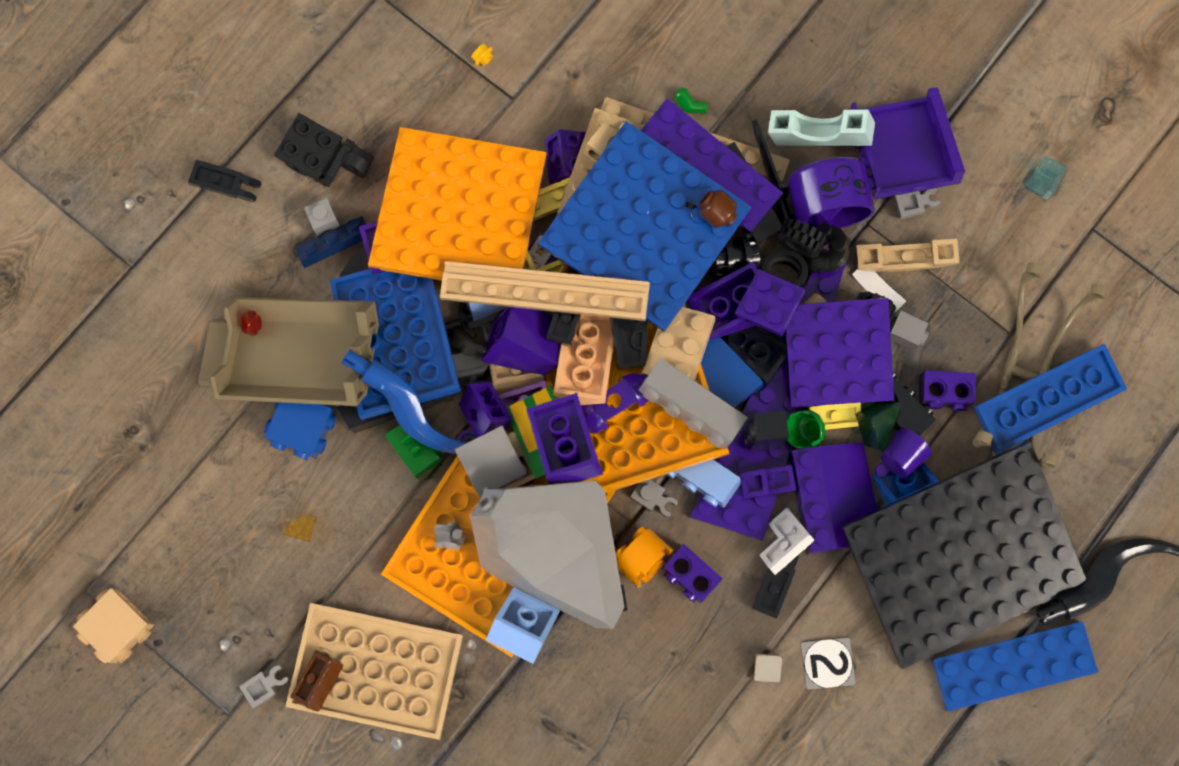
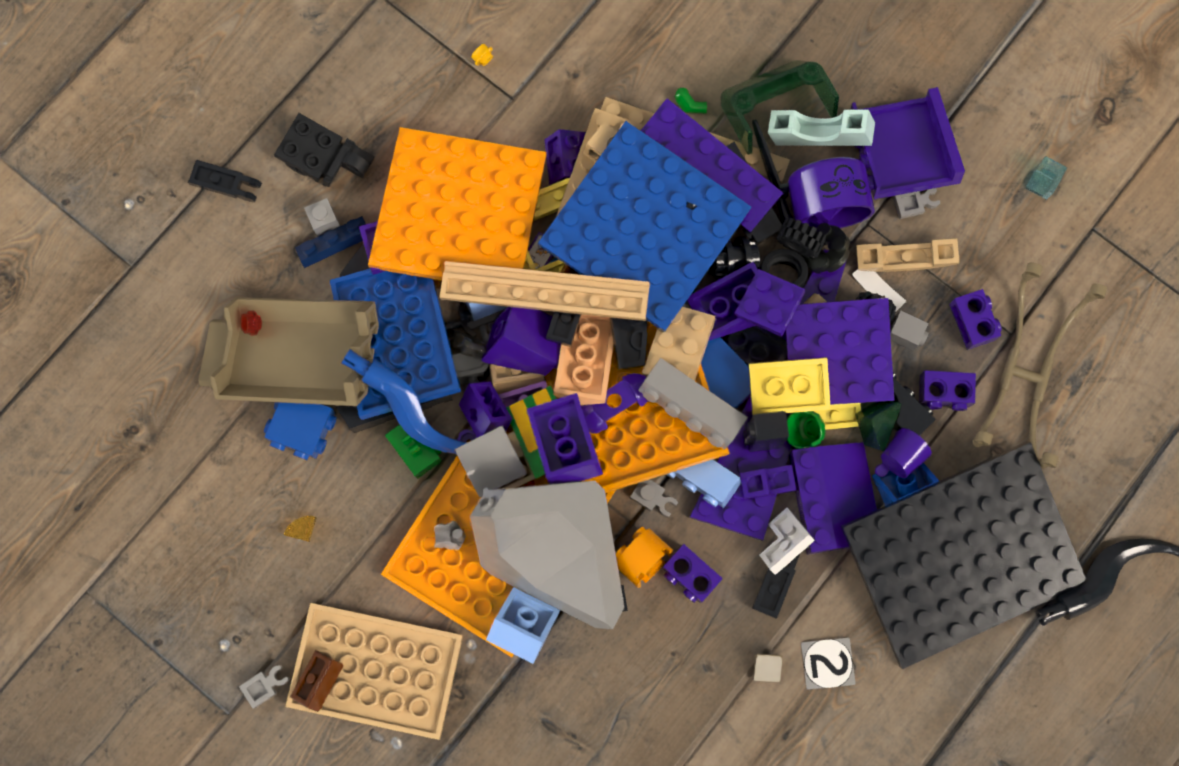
(112, 626): tan brick -> none
(718, 208): reddish brown head -> none
(745, 95): none -> clear green windscreen
(789, 386): none -> light yellow plate
(968, 321): none -> dark purple brick
(1014, 666): blue plate -> none
(1050, 398): blue plate -> none

